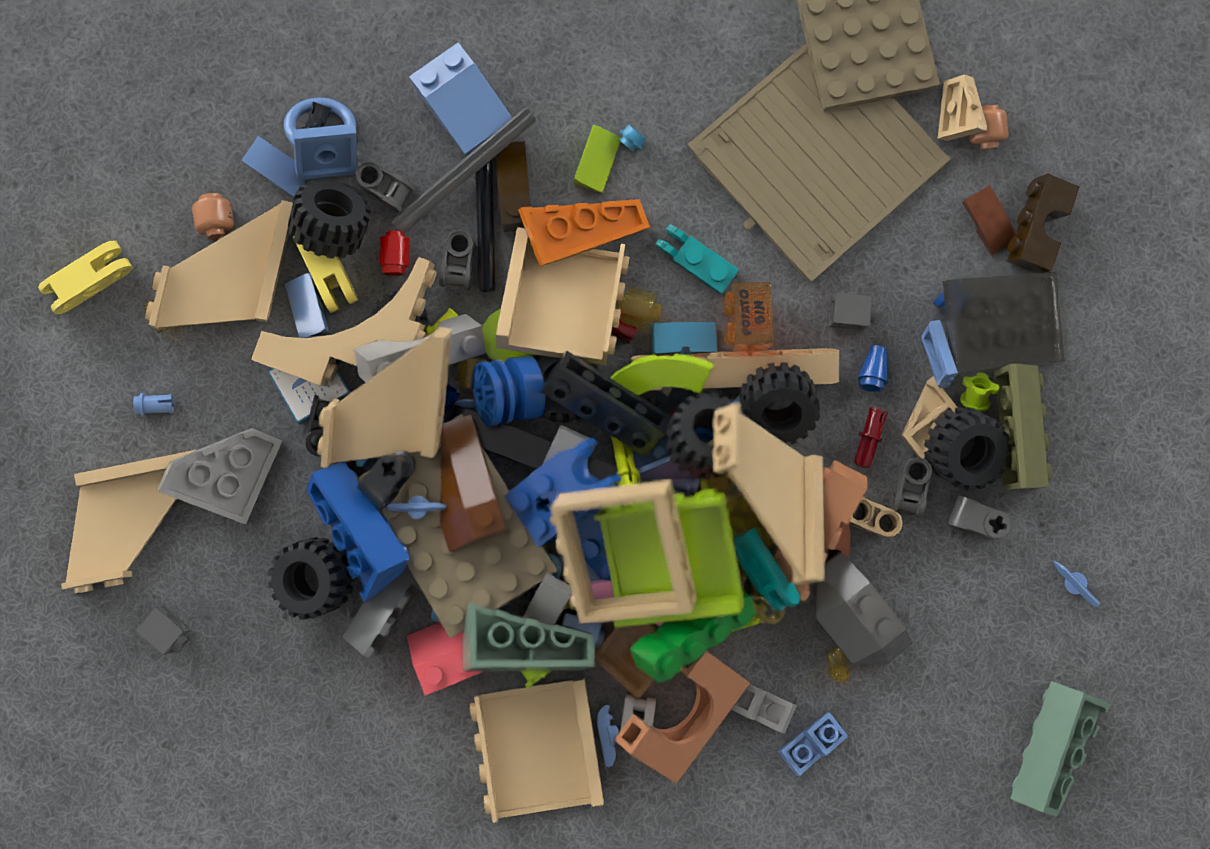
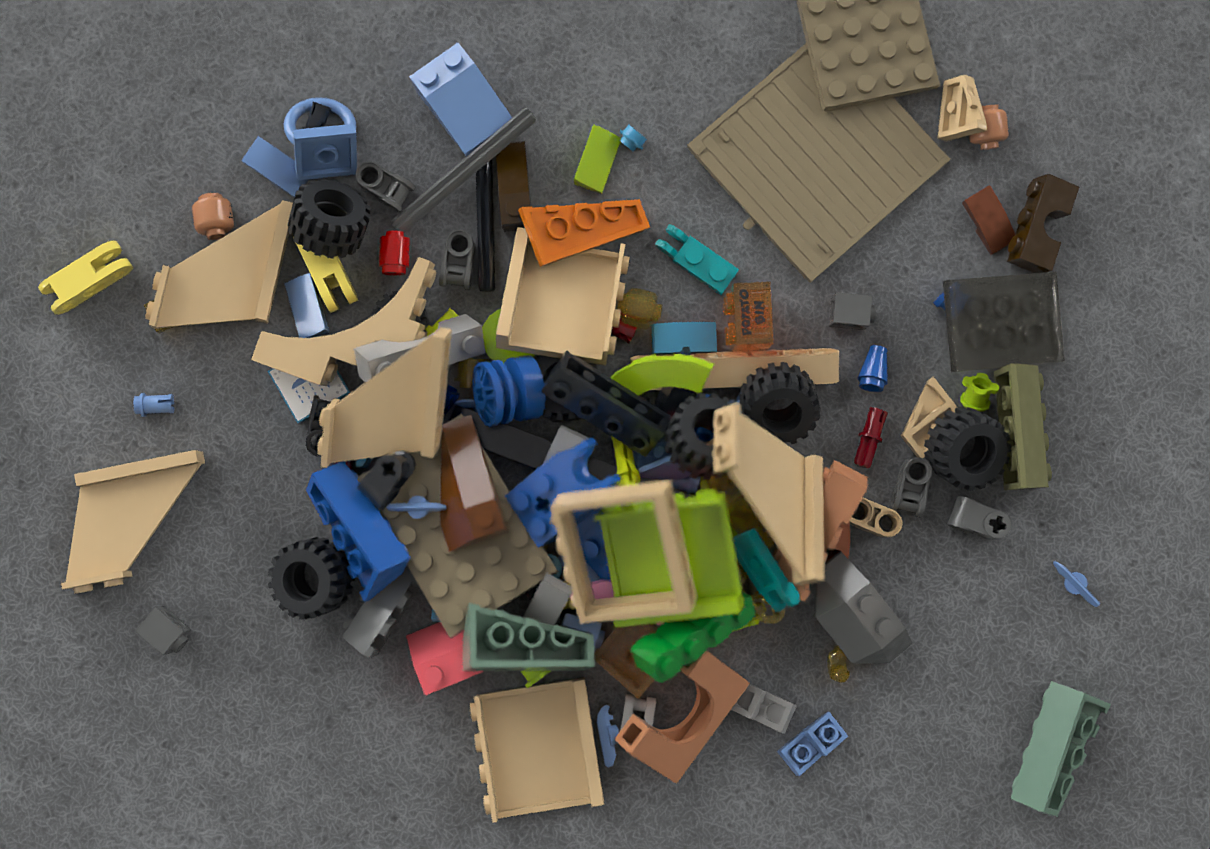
(224, 474): light grey plate -> none
(939, 354): medium blue tile -> none

